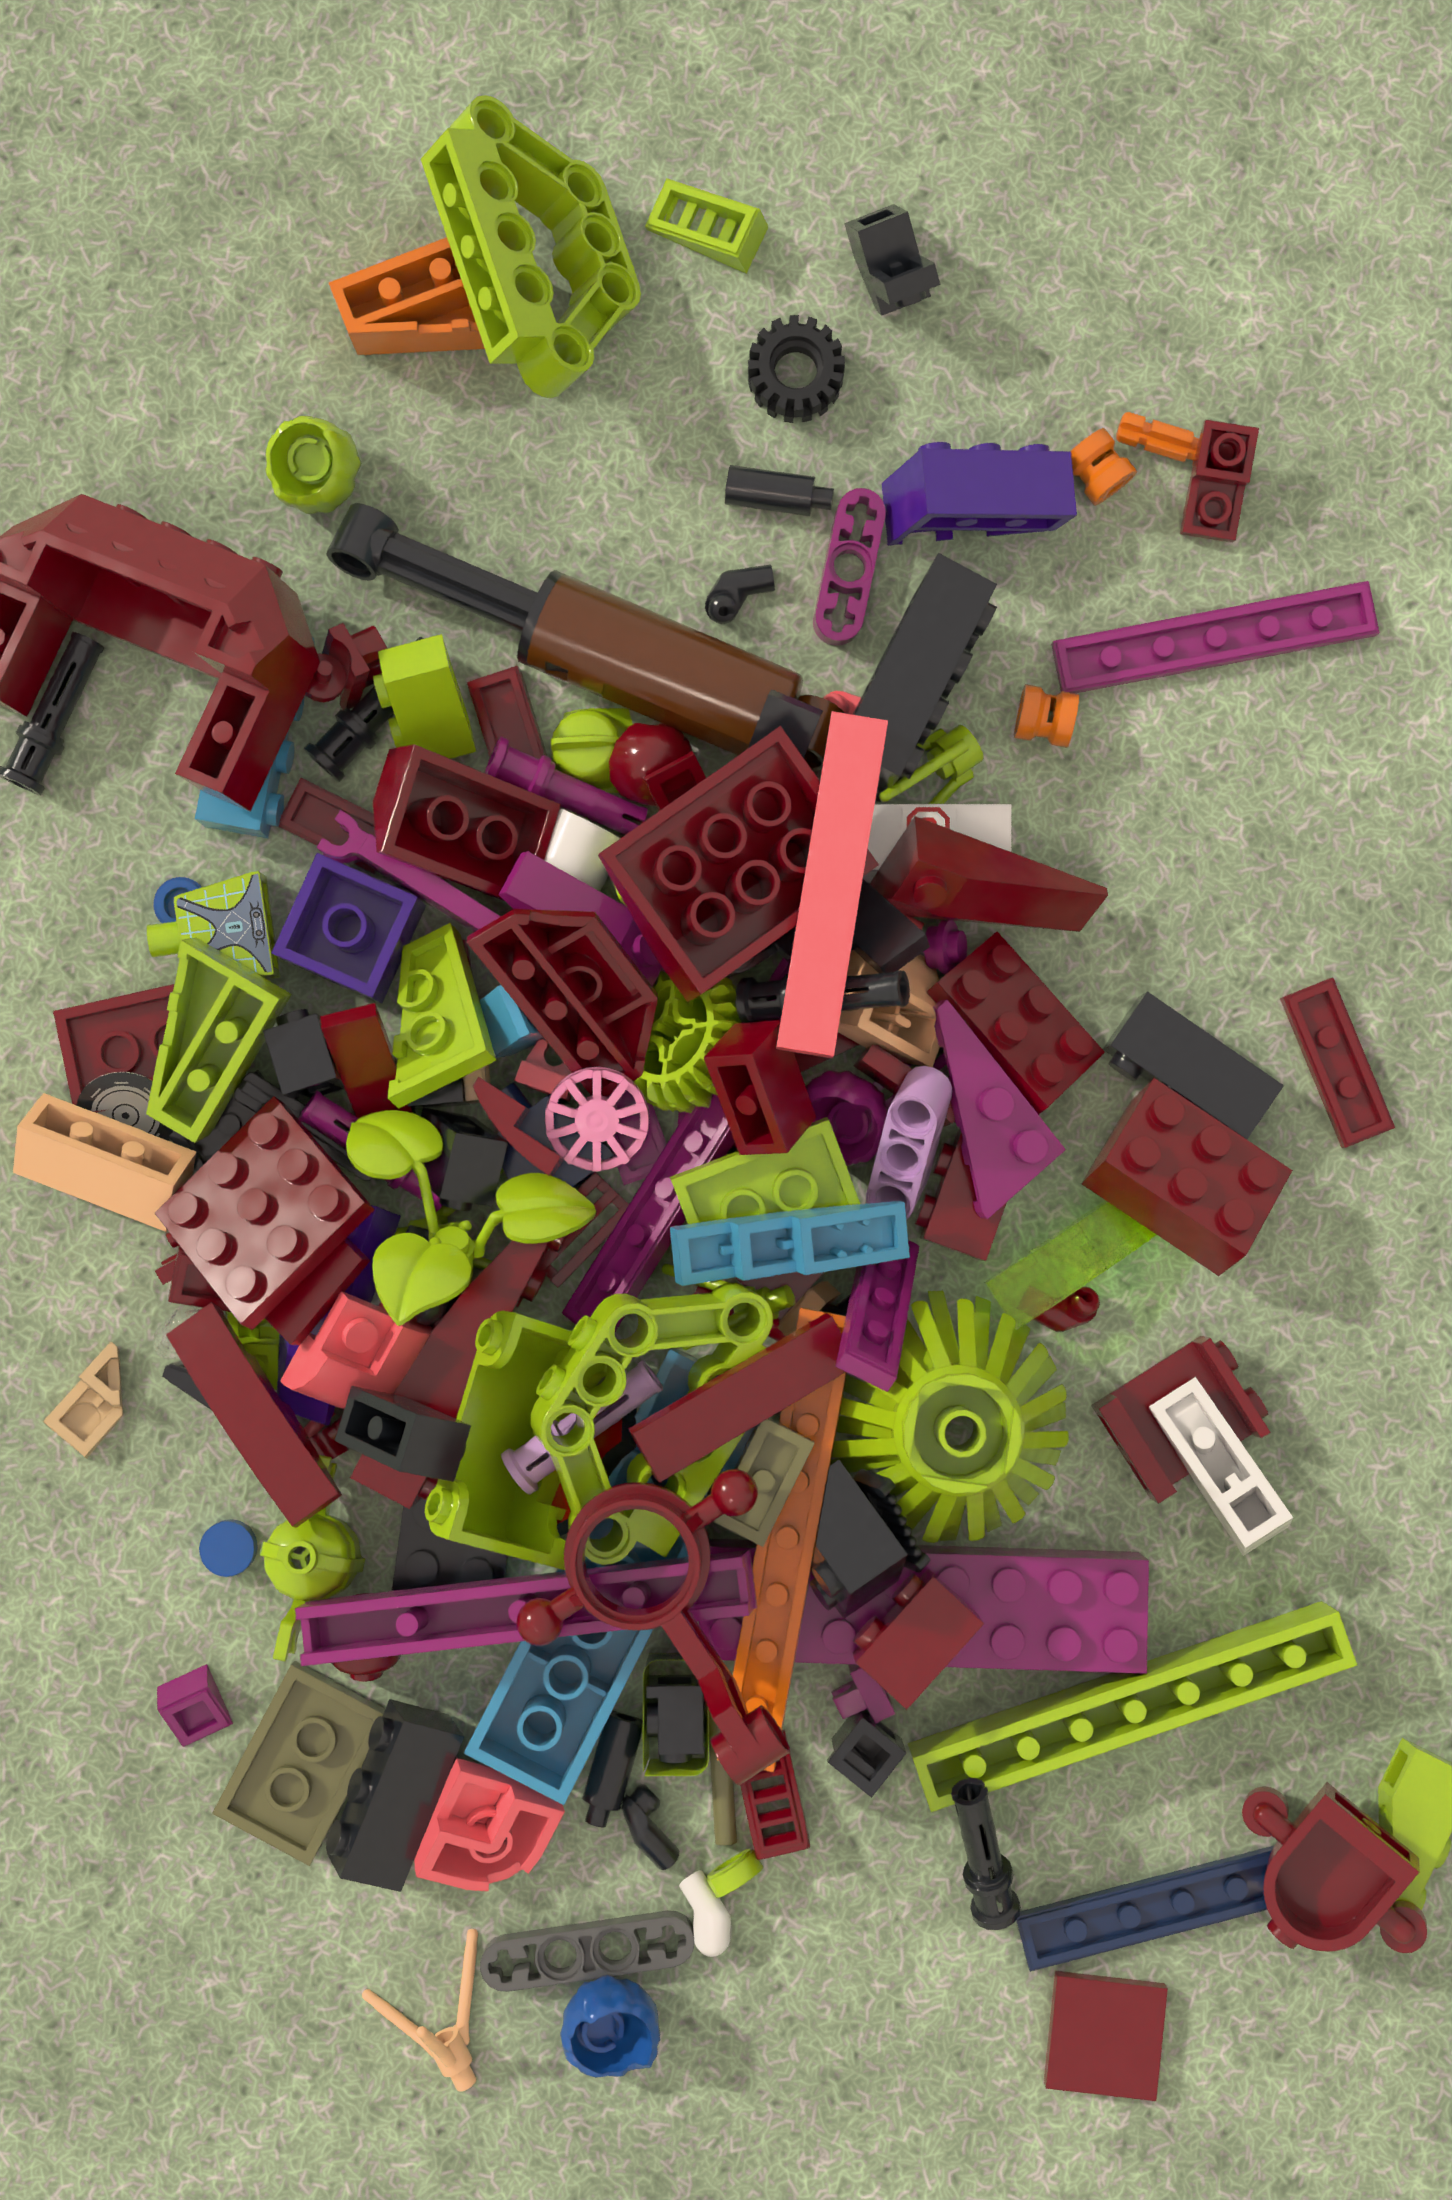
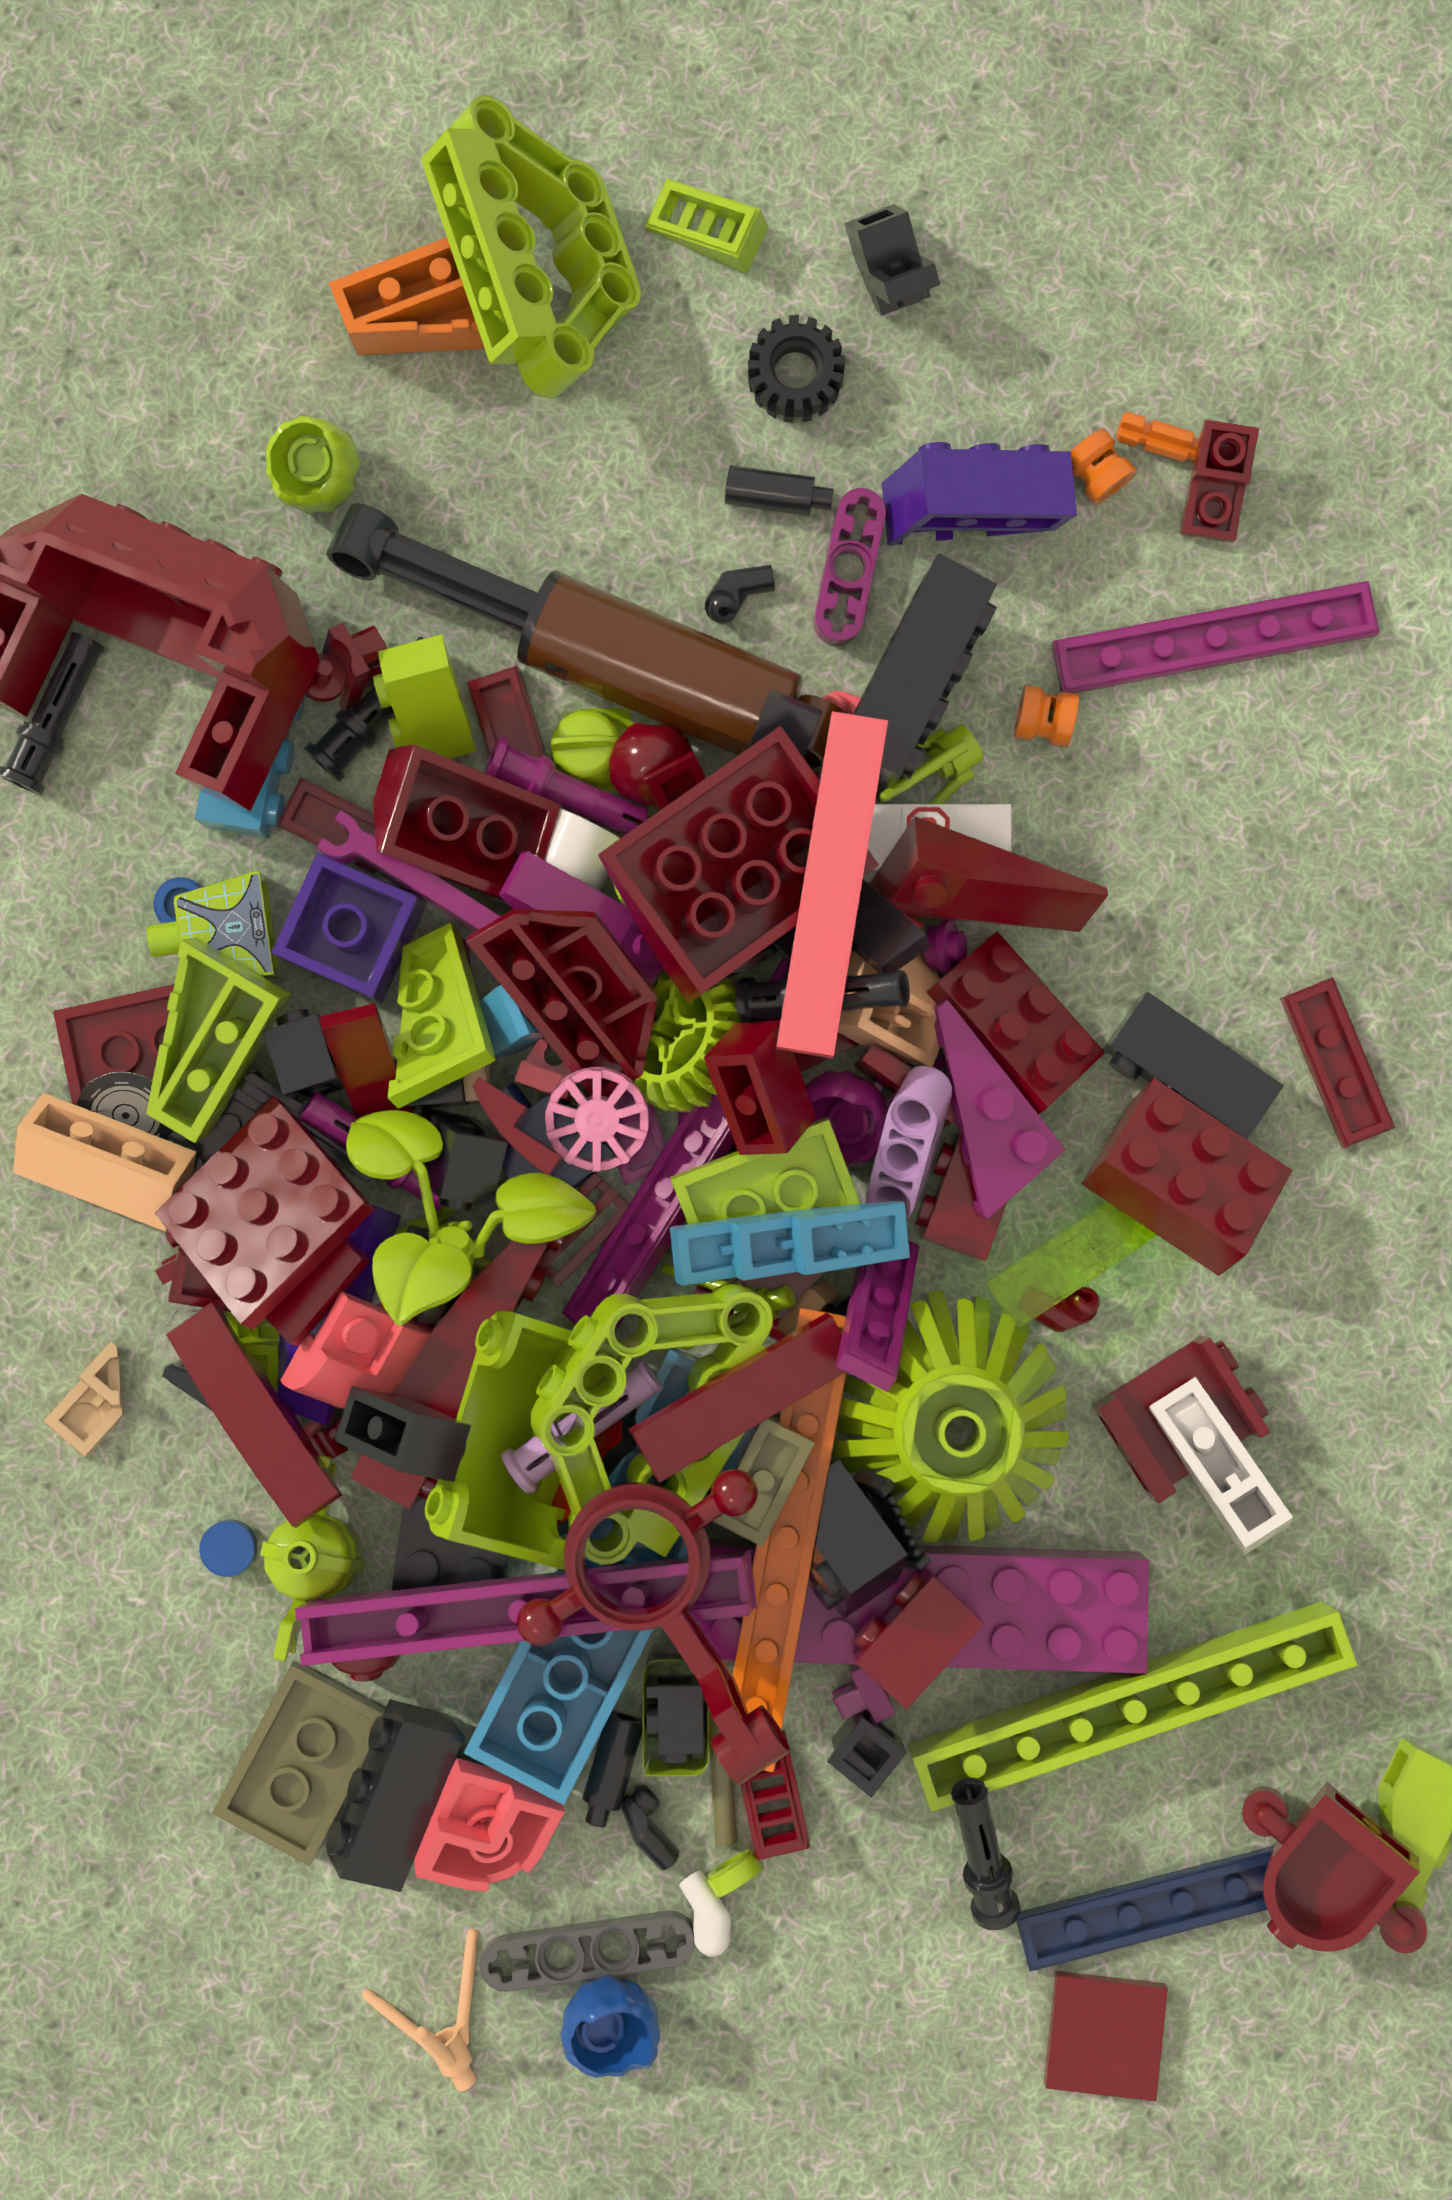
(192, 1706): magenta slope -> none

